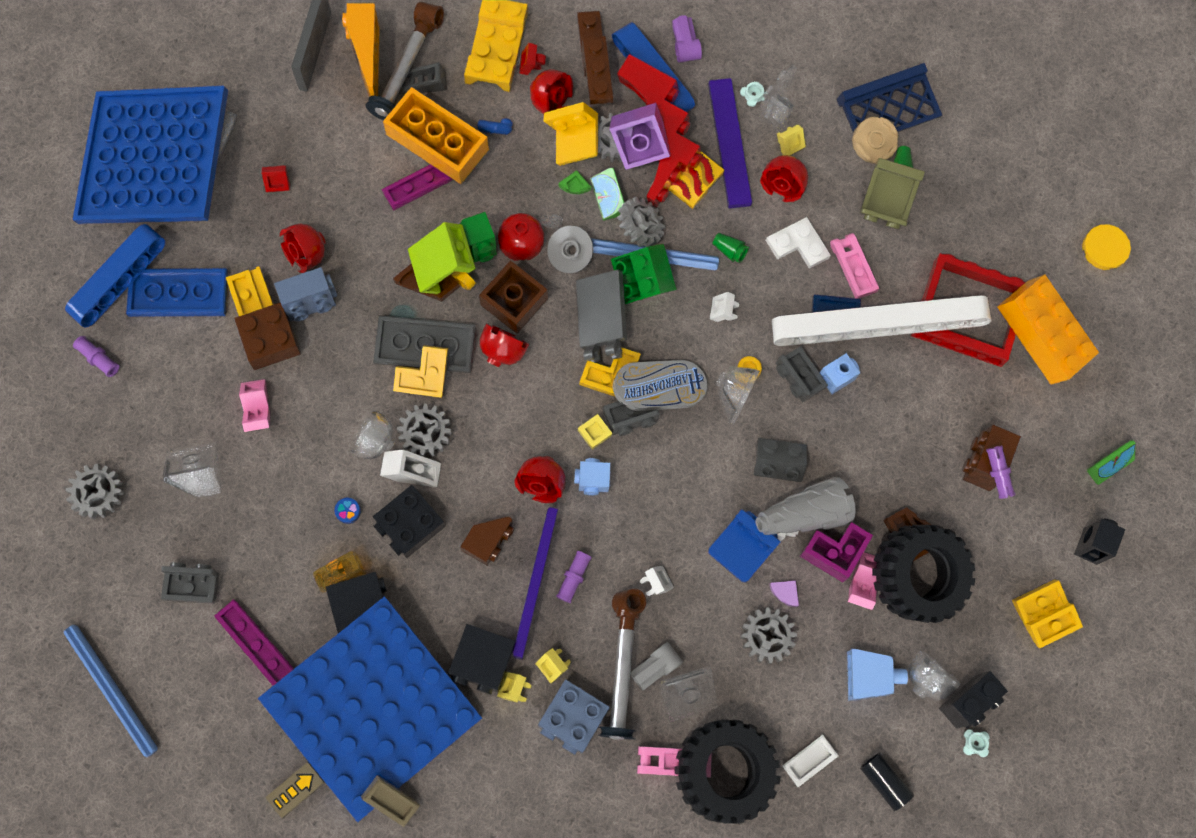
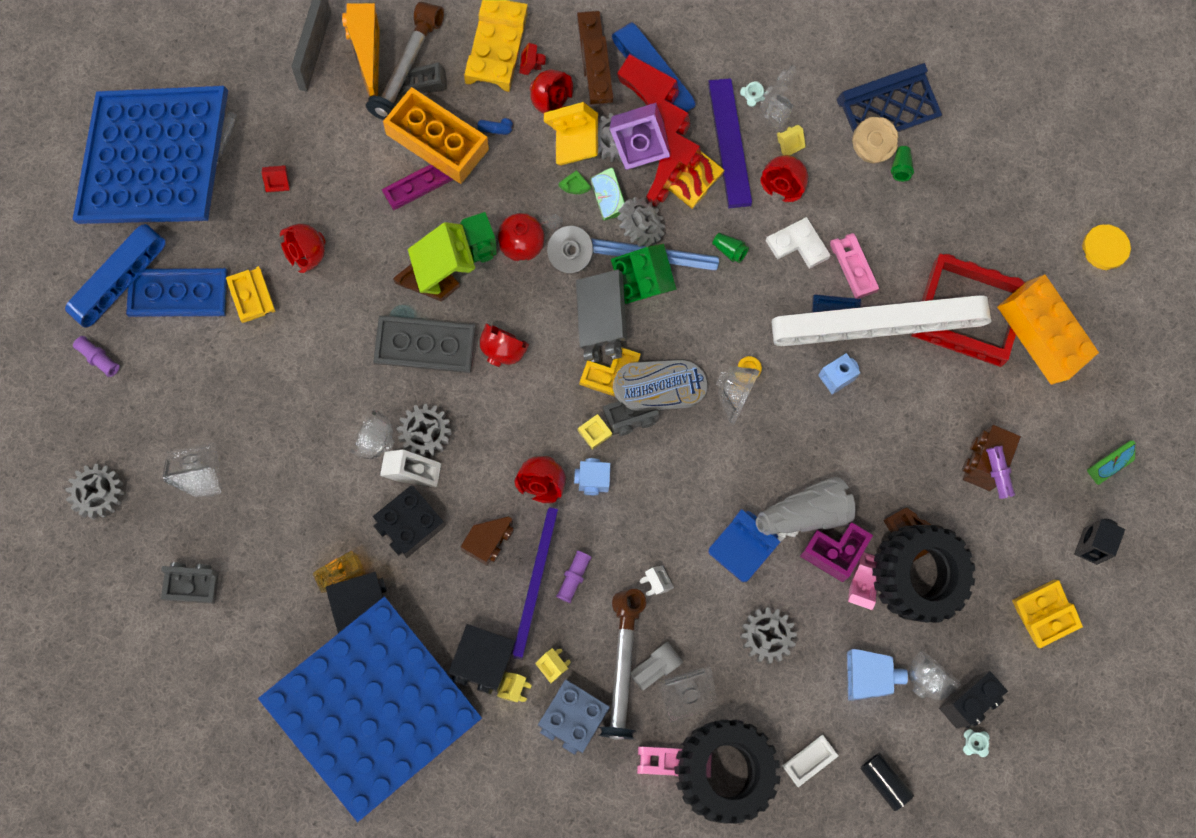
(110, 691): medium blue axle -> none
(253, 642): magenta tile -> none
(255, 405): bright pink slope -> none
(267, 336): reddish brown brick -> none
(295, 790): dark tan tile -> none
(306, 294): sand blue brick -> none
(347, 510): blue tile -> none
(390, 800): dark tan tile -> none
(428, 379): yellow plate -> none
(464, 280): yellow tile -> none
(513, 297): reddish brown brick -> none
(686, 45): medium lavender piece -> none
(723, 307): white tile -> none
(780, 460): dark grey bracket -> none
(785, 592): lavender tile -> none
(800, 374): dark grey bracket -> none
(891, 193): olive panel -> none

